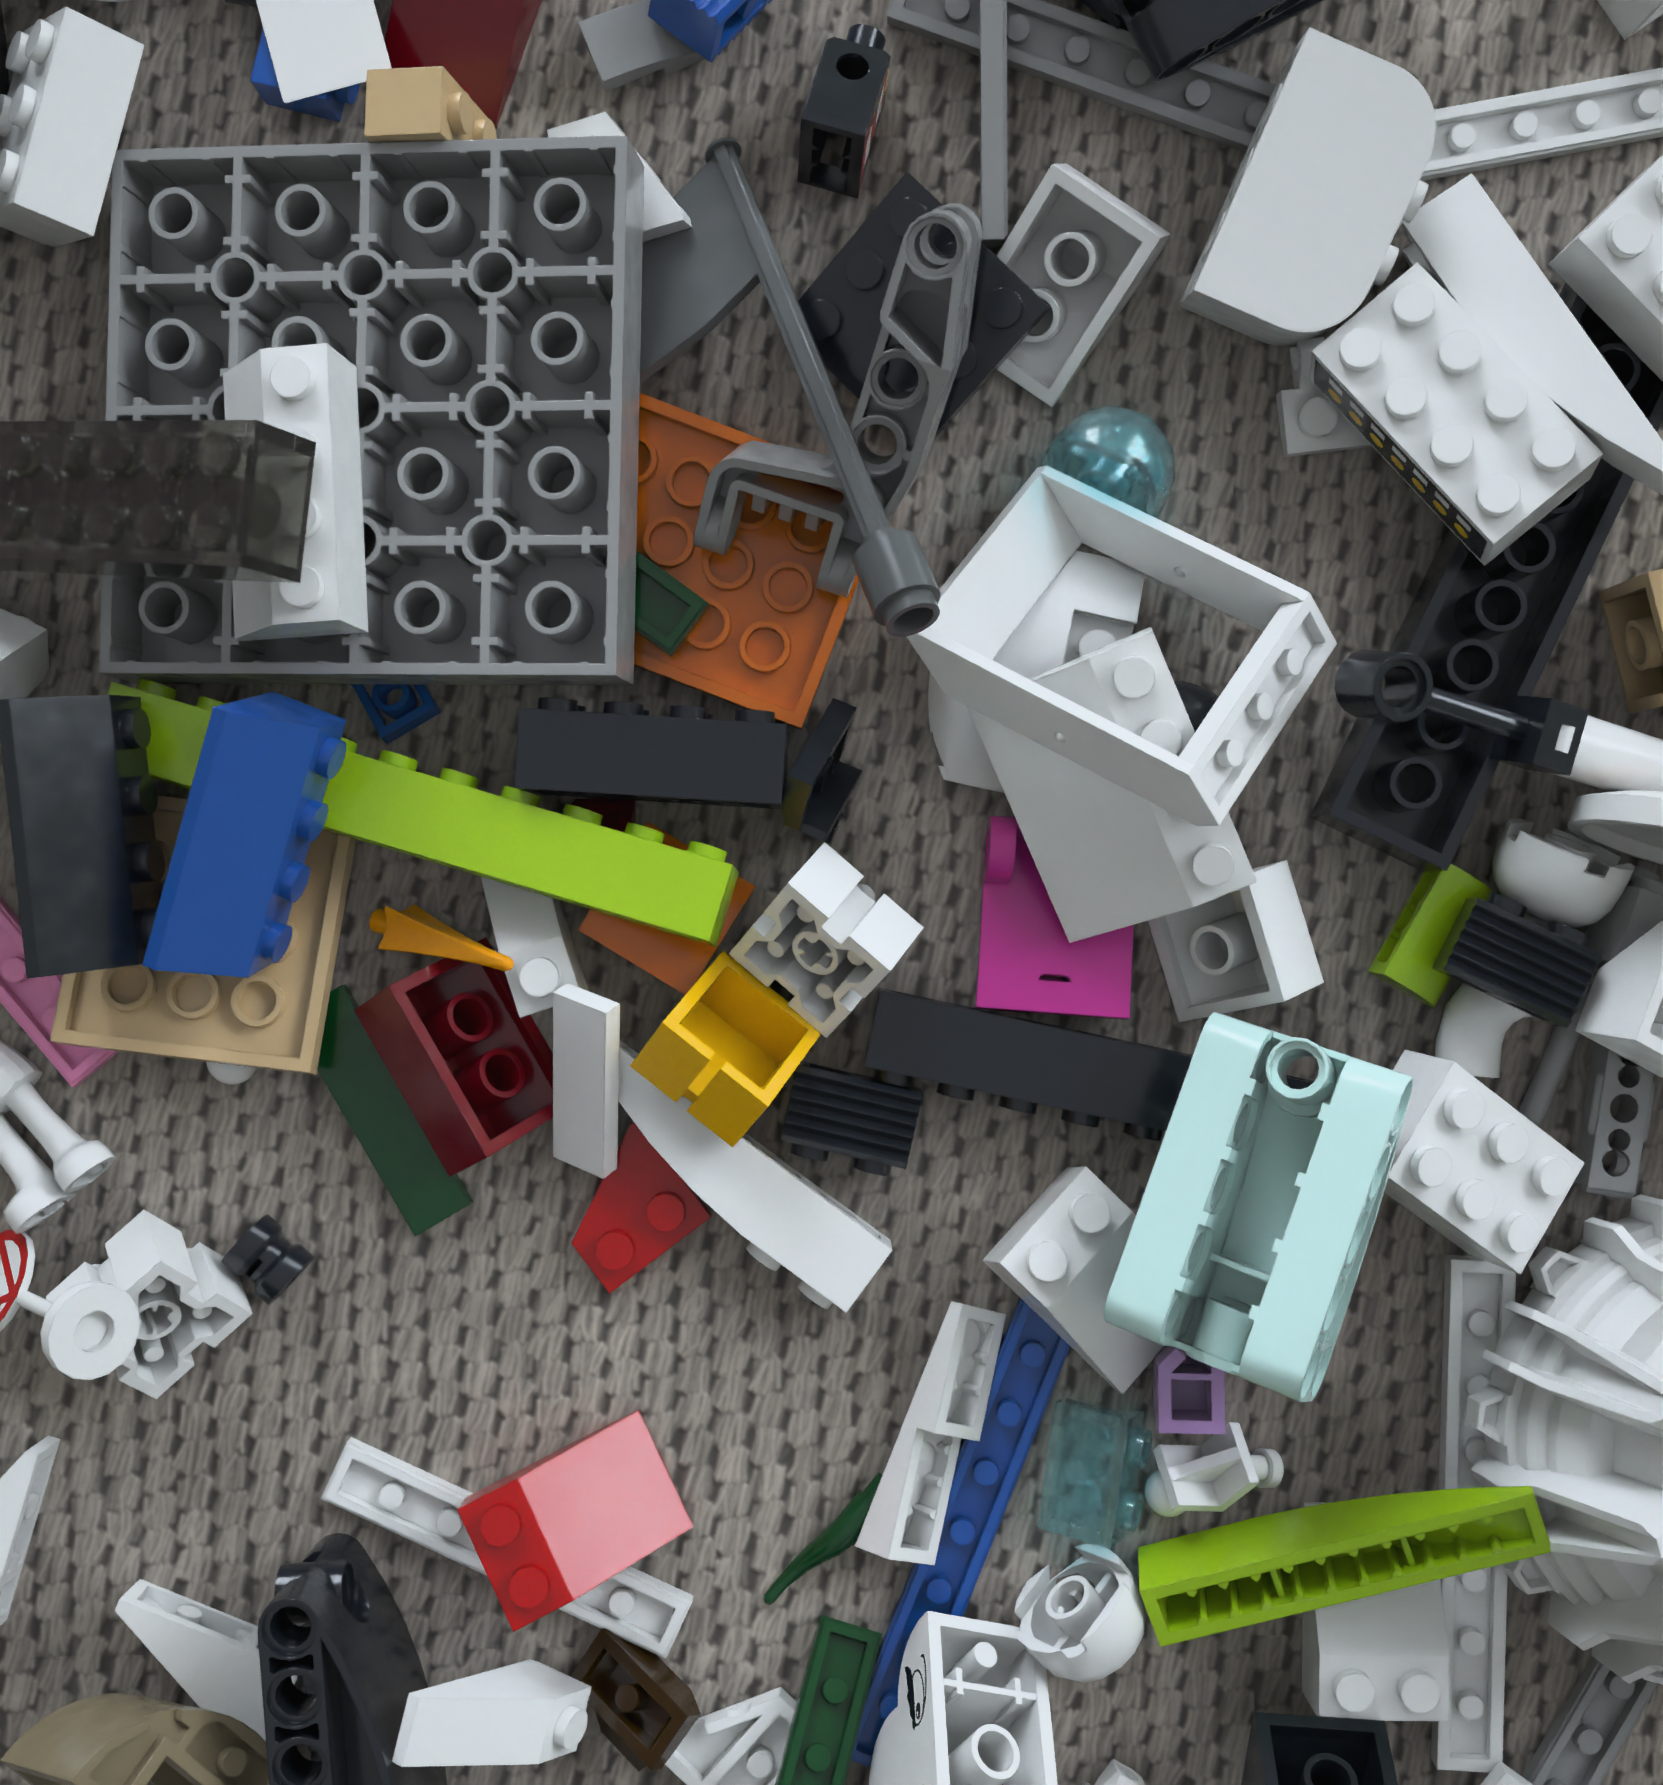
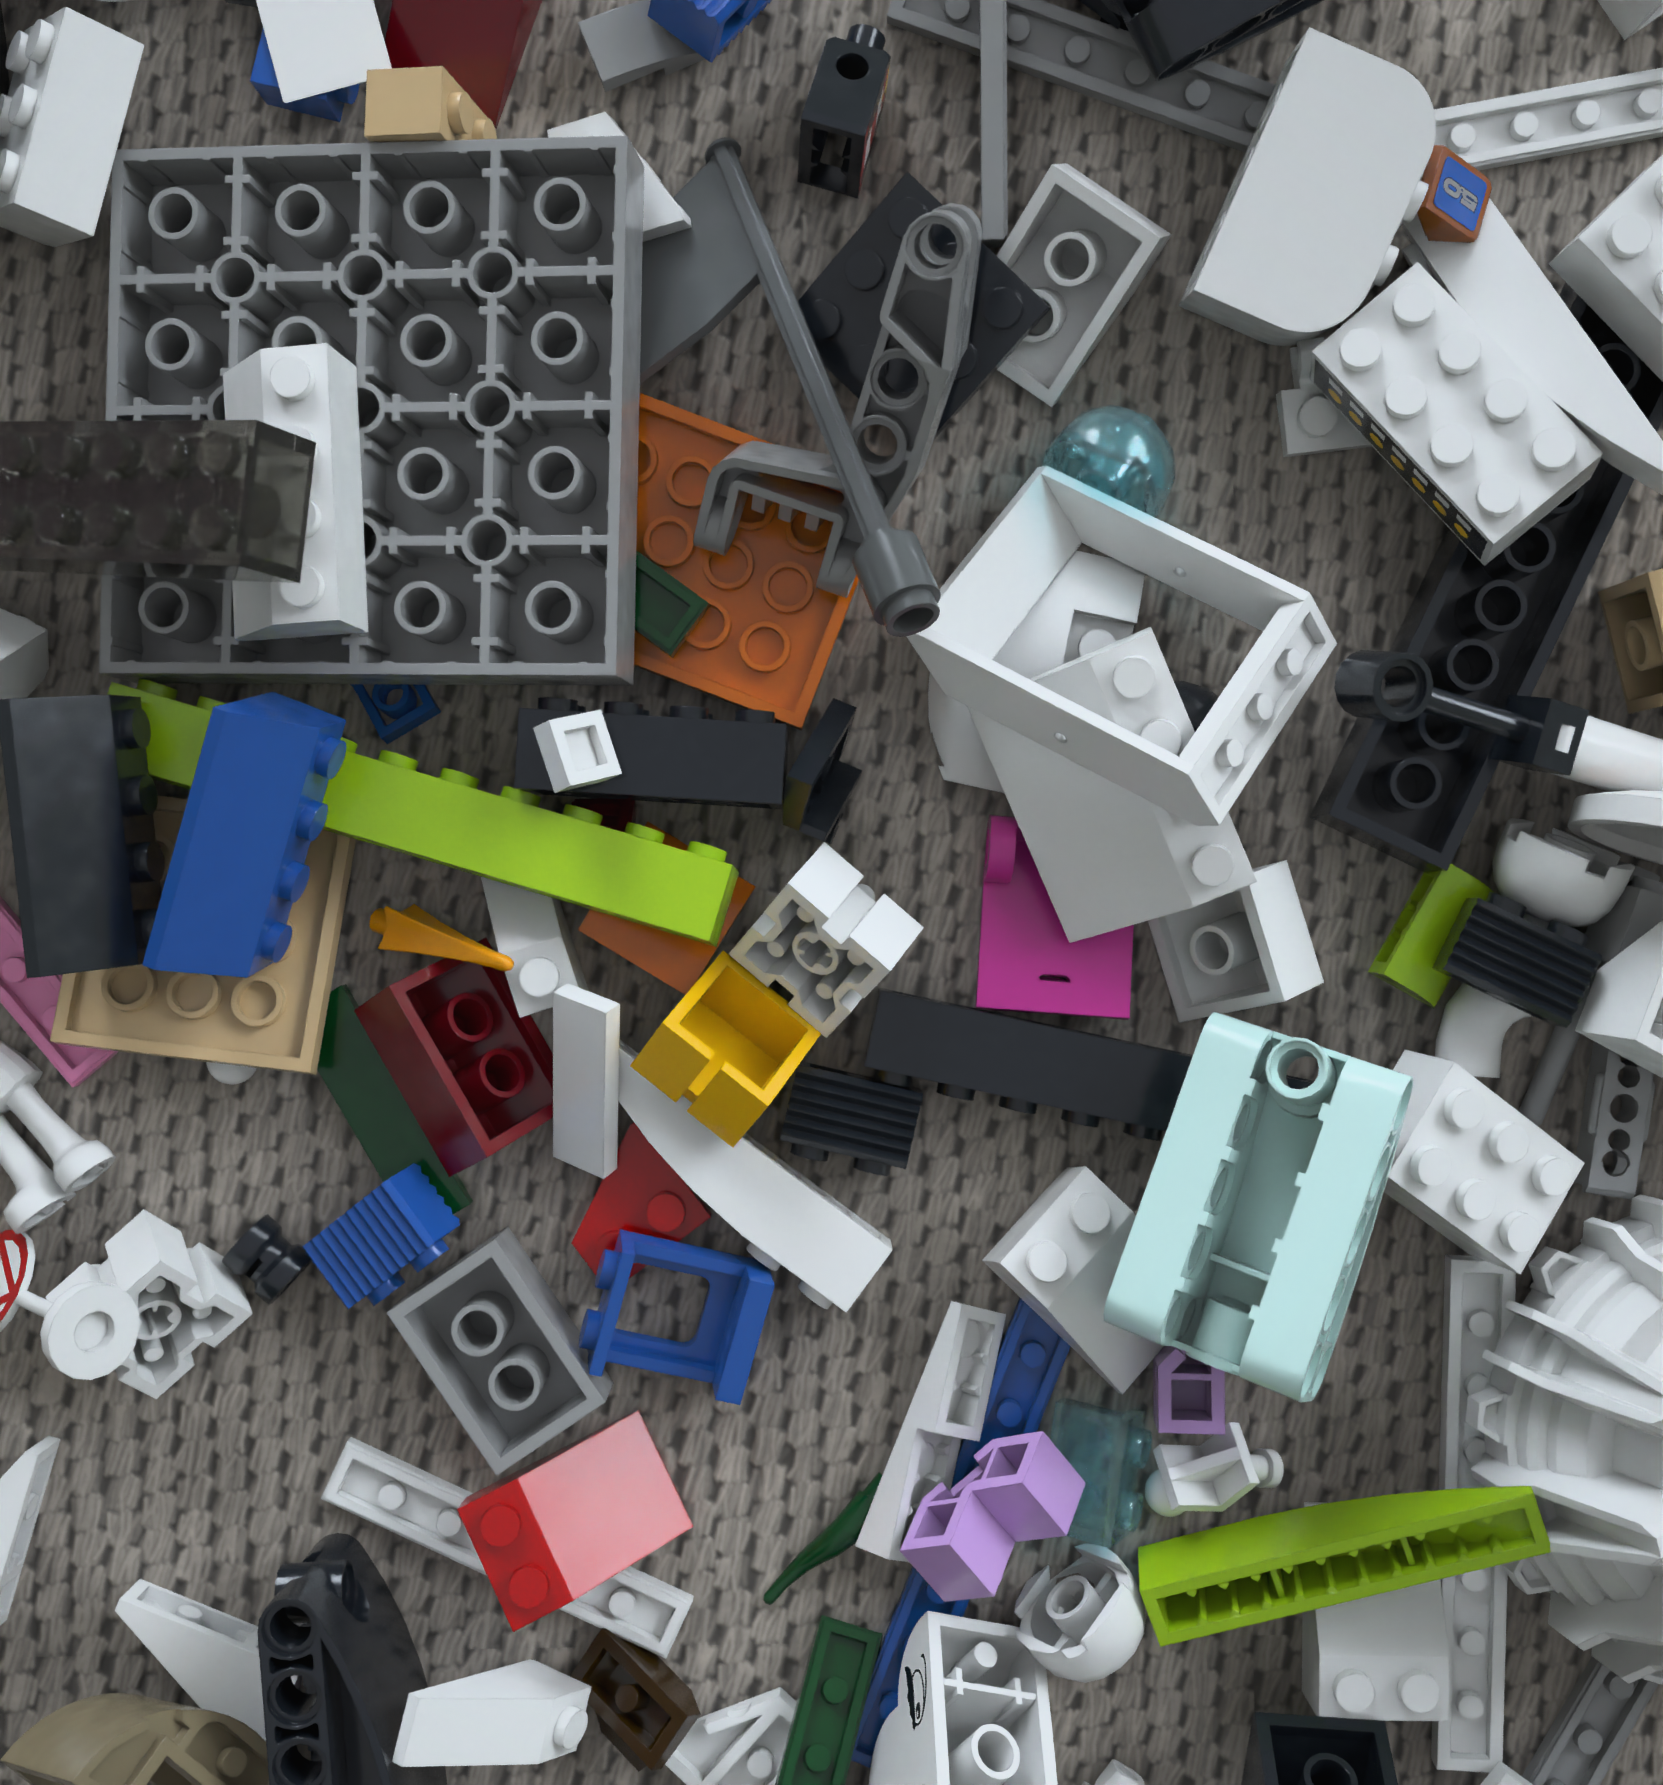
(381, 1235): none -> blue brick
(500, 1350): none -> light grey brick
(577, 750): none -> white plate
(727, 1325): none -> blue window
(1013, 1496): none -> lavender brick
(1454, 198): none -> slope

